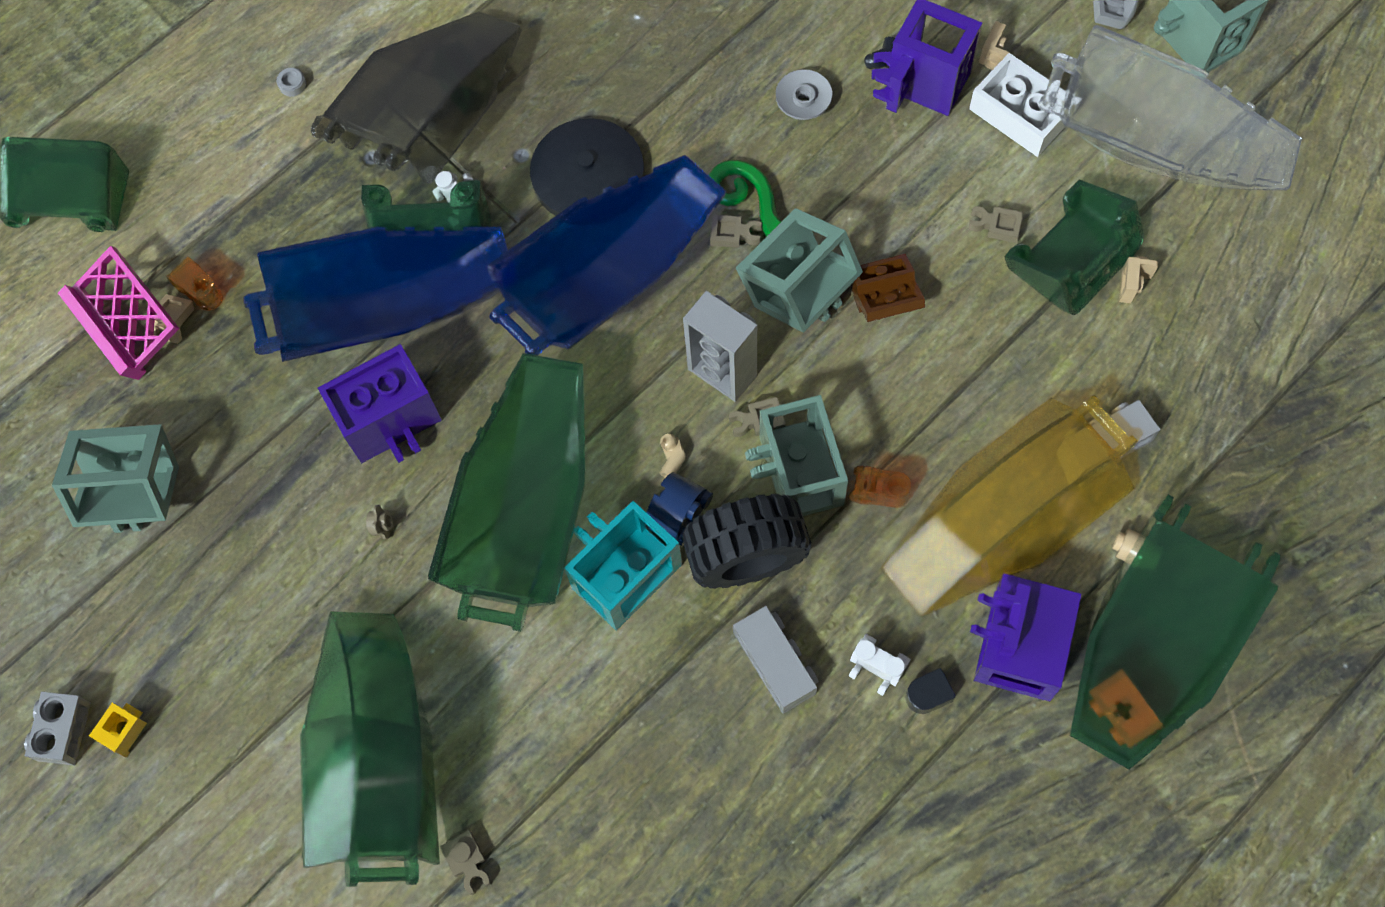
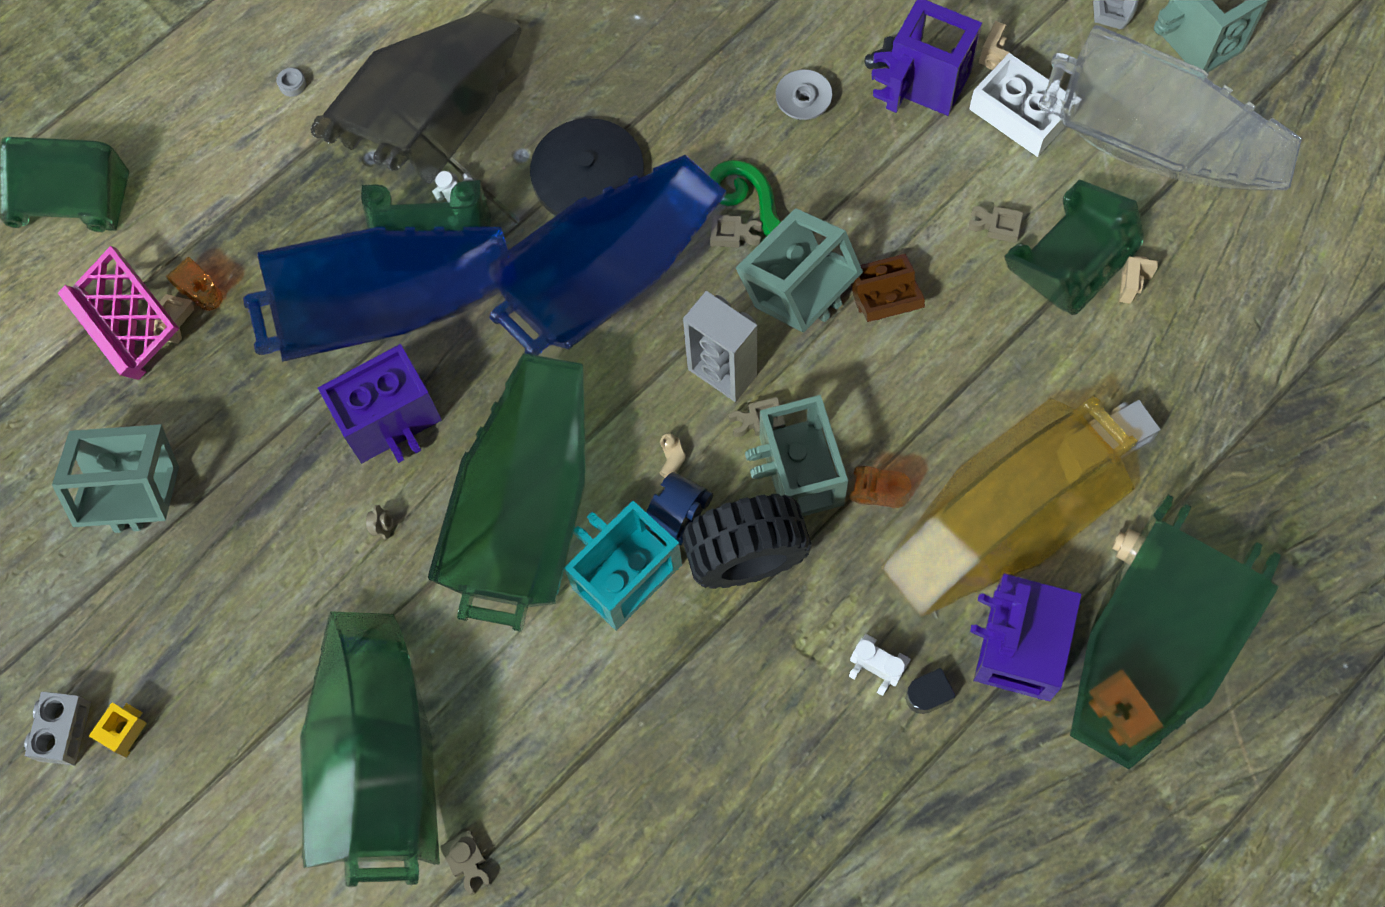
(776, 659): light grey brick -> none

